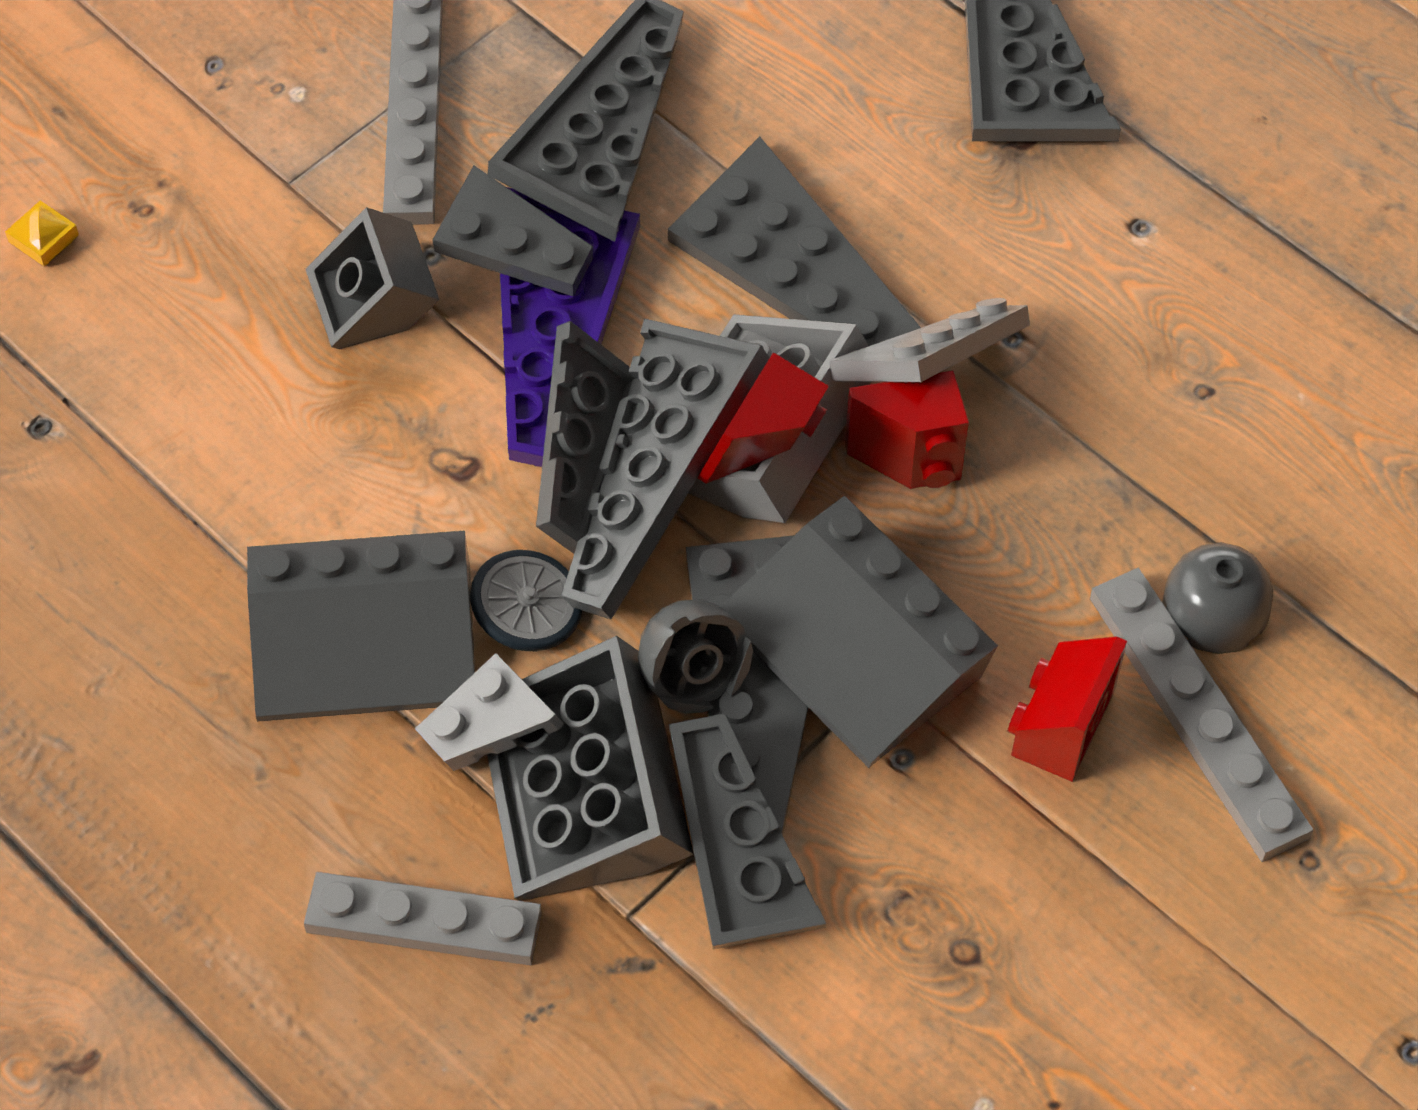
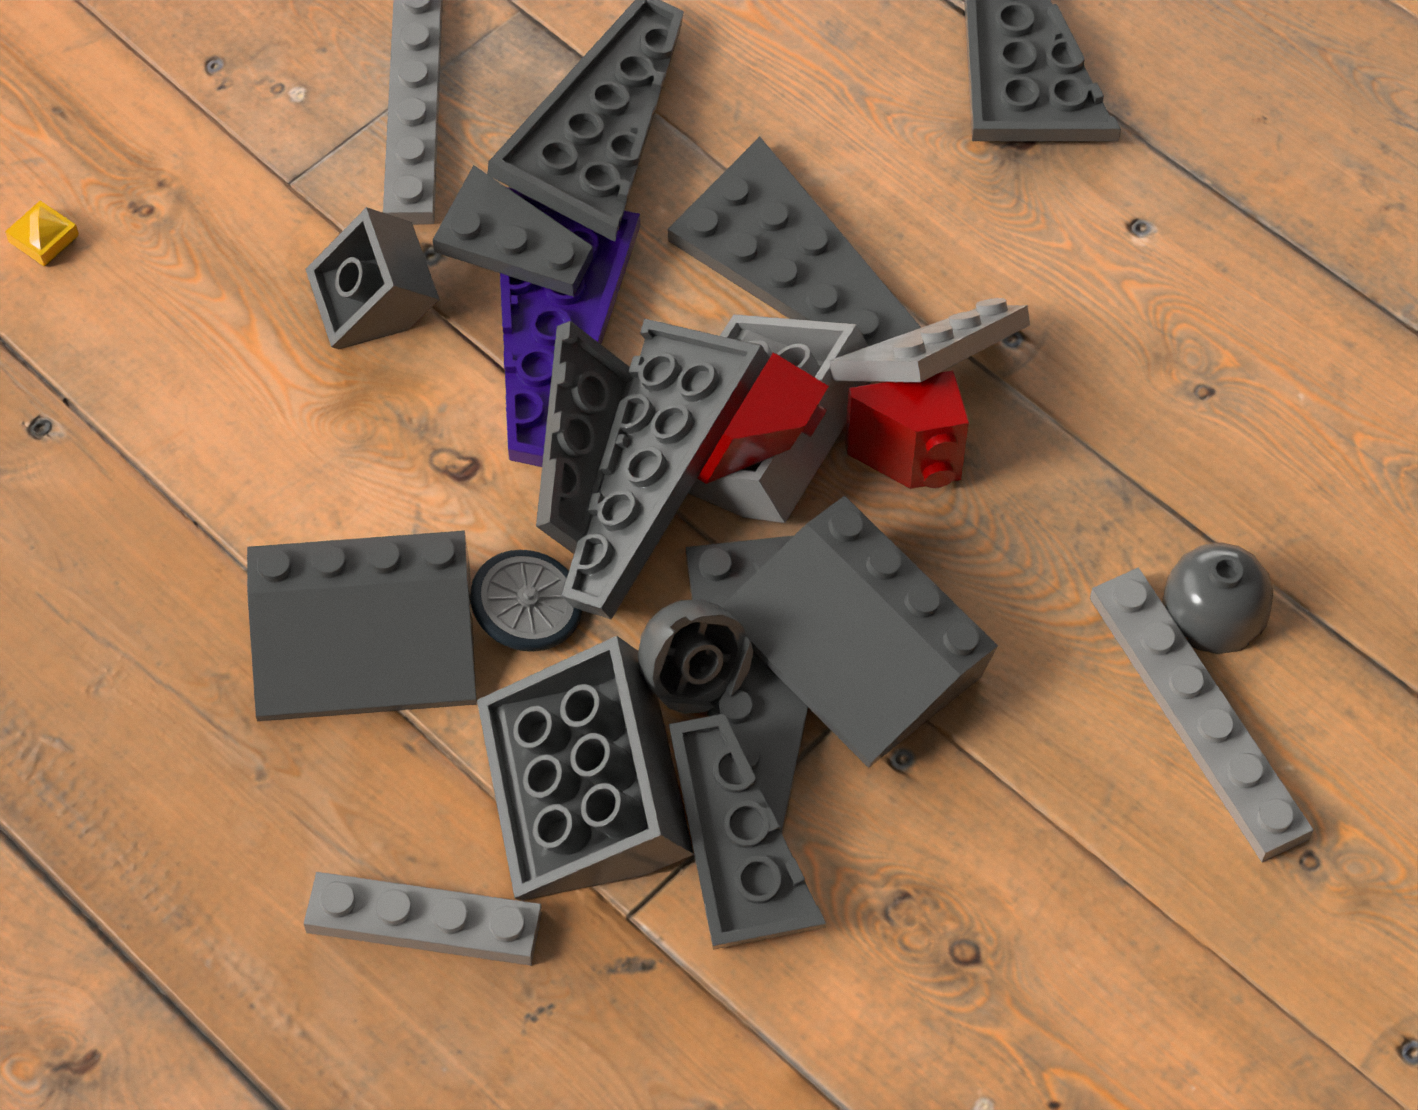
(485, 716): wing -> none
(1067, 704): red slope -> none

